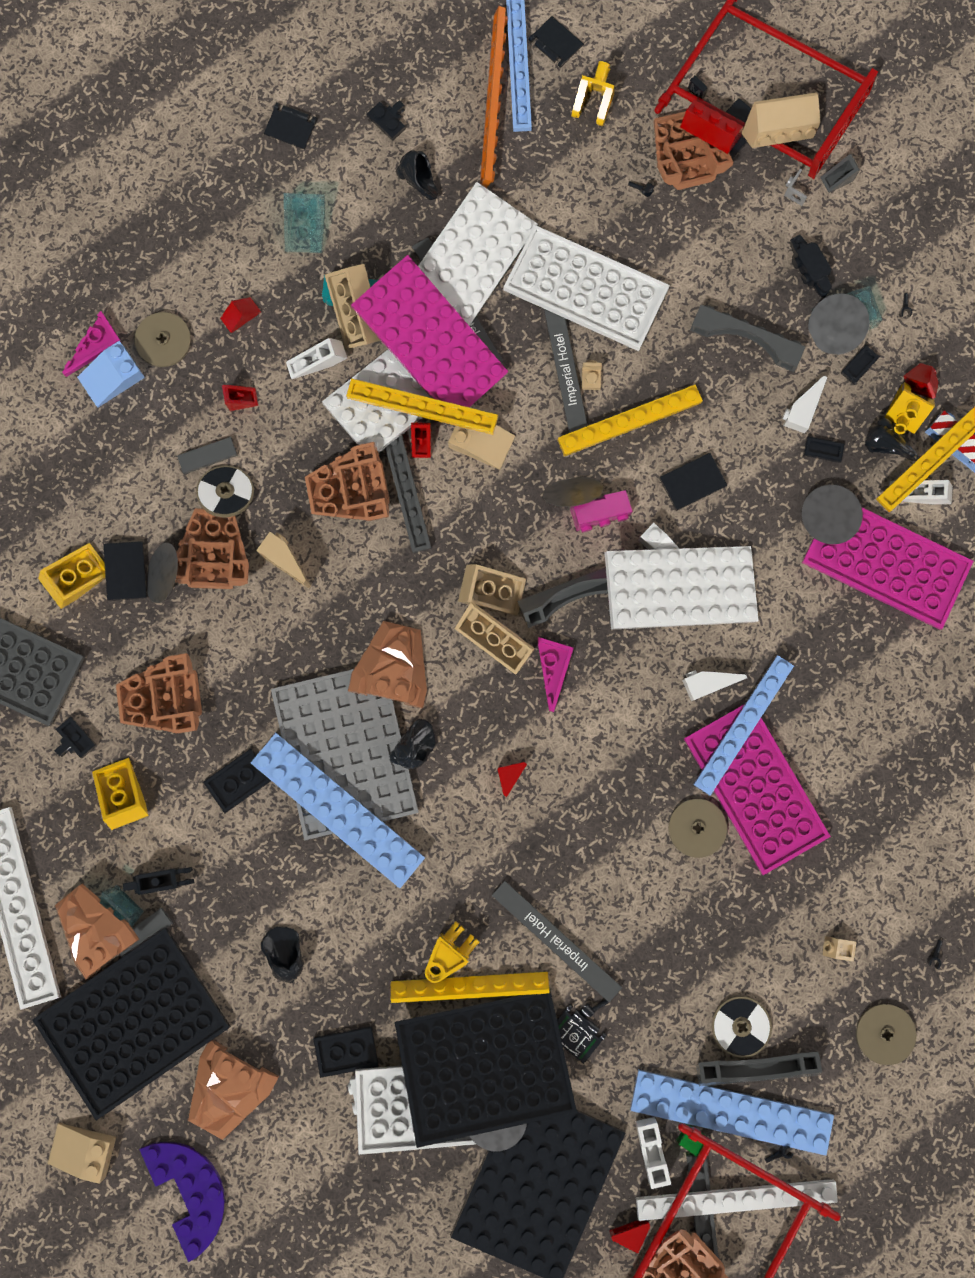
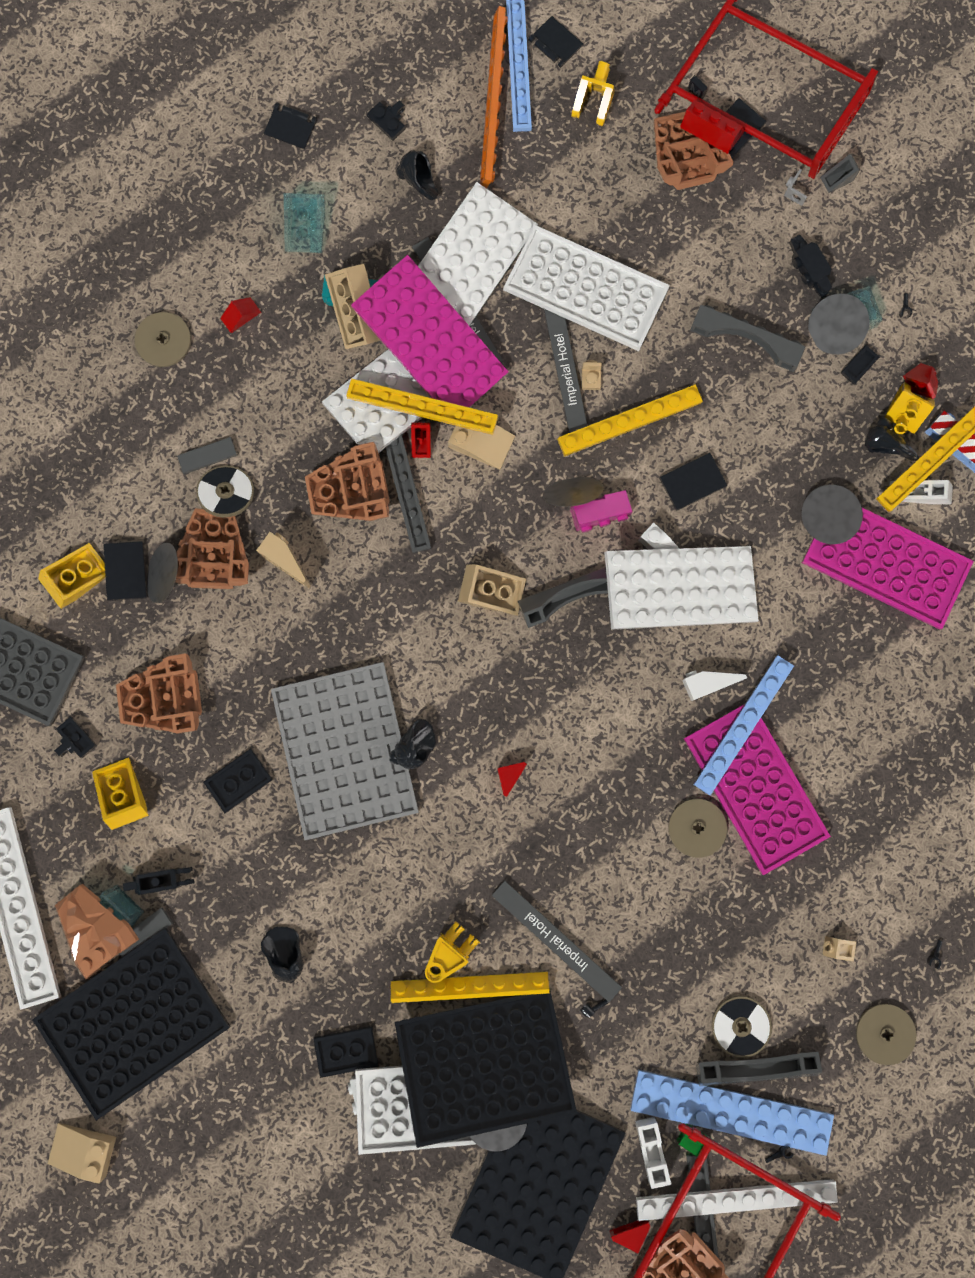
(97, 339): dark pink wing -> none
(110, 374): light blue slope -> none
(199, 1188): dark purple plate -> none
(226, 1090): nougat wedge -> none
(239, 397): red slope -> none
(317, 358): white slope -> none
(338, 810): light blue plate -> none
(392, 666): nougat wedge -> none
(494, 638): tan slope -> none
(554, 664): dark pink wing -> none
(578, 1034): black piece -> none
(646, 190): black hand -> none
(782, 120): tan slope -> none
(802, 411): white slope -> none
(823, 449): black tile -> none

